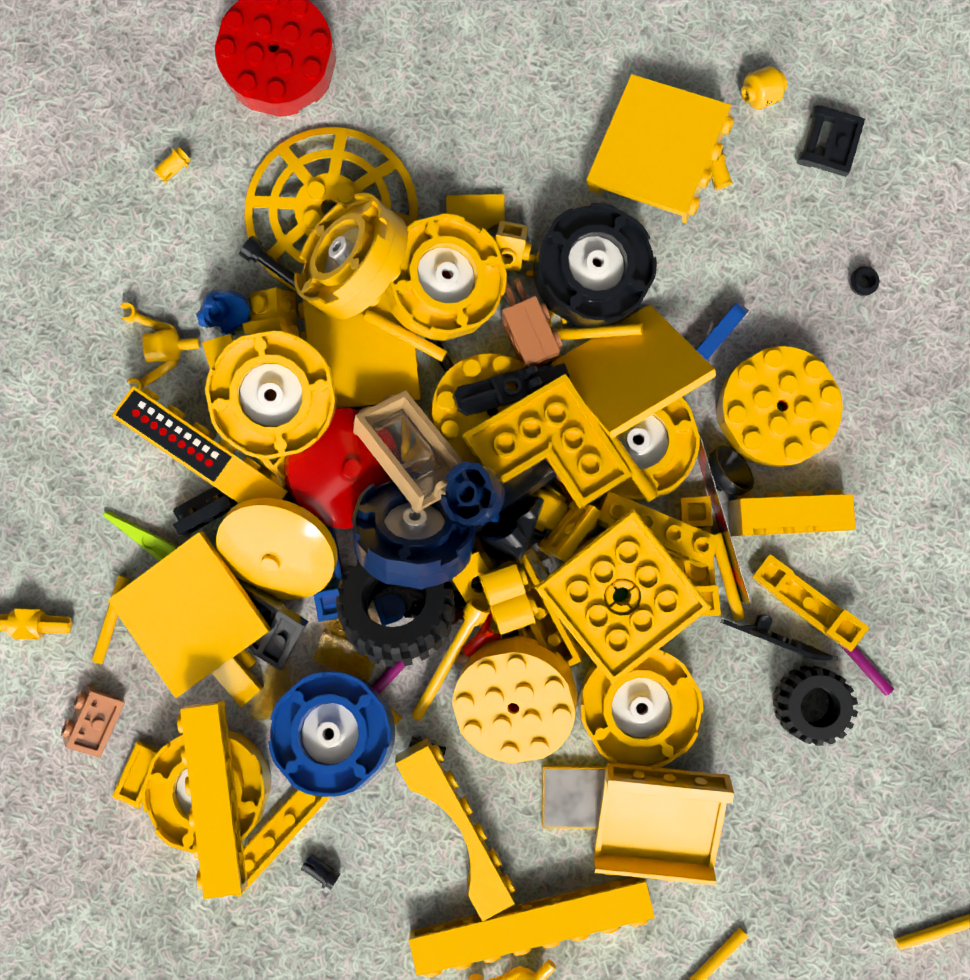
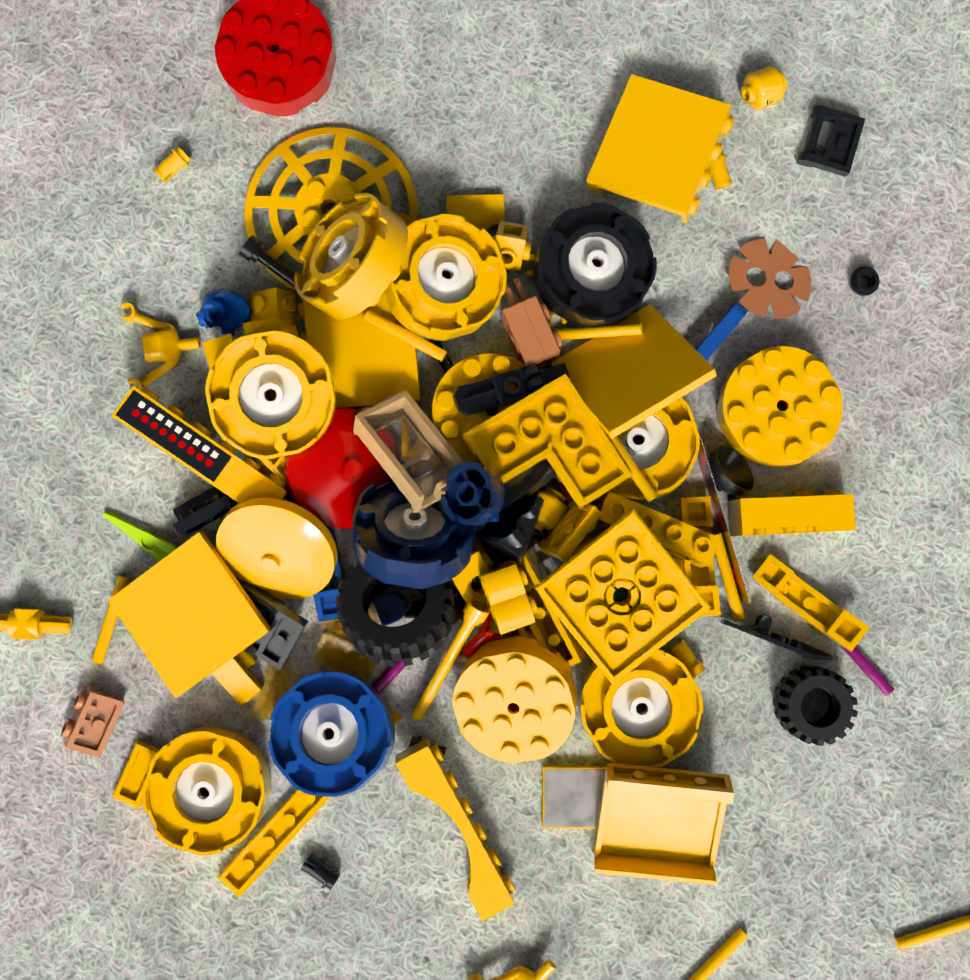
(212, 799): yellow brick -> none
(530, 926): yellow brick -> none
(687, 657): none -> yellow pin
(759, 297): none -> nougat piece

